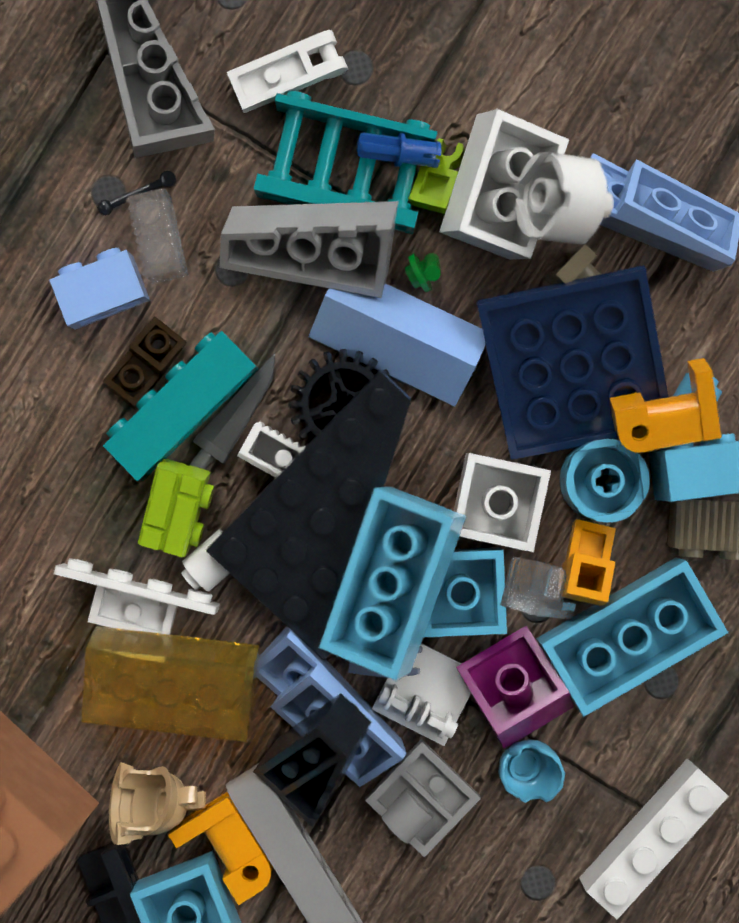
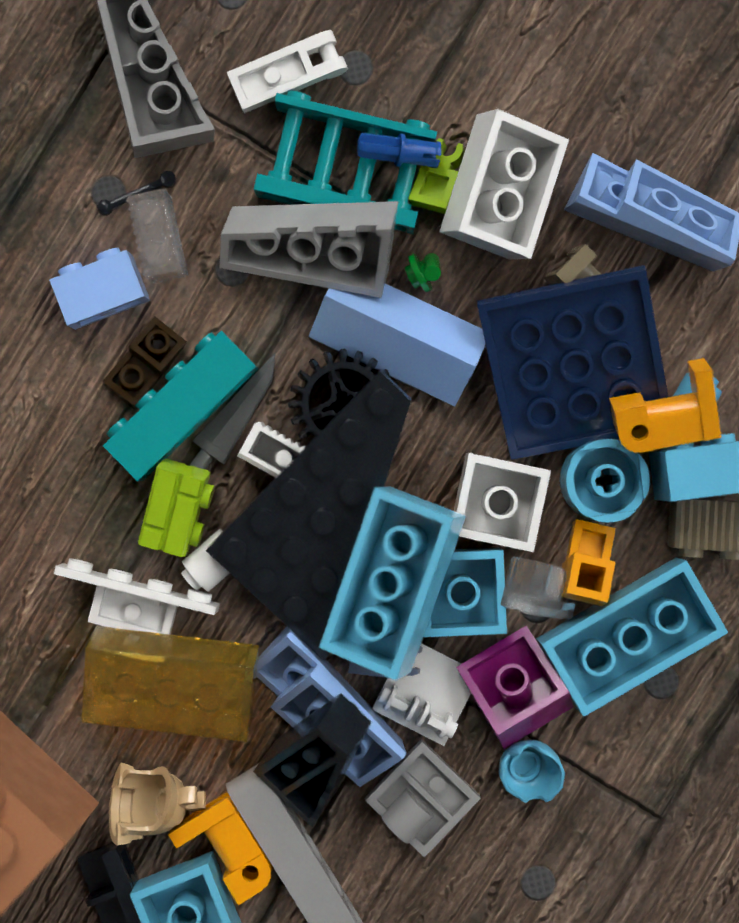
(562, 198): white brick -> none
(652, 838): white brick -> none

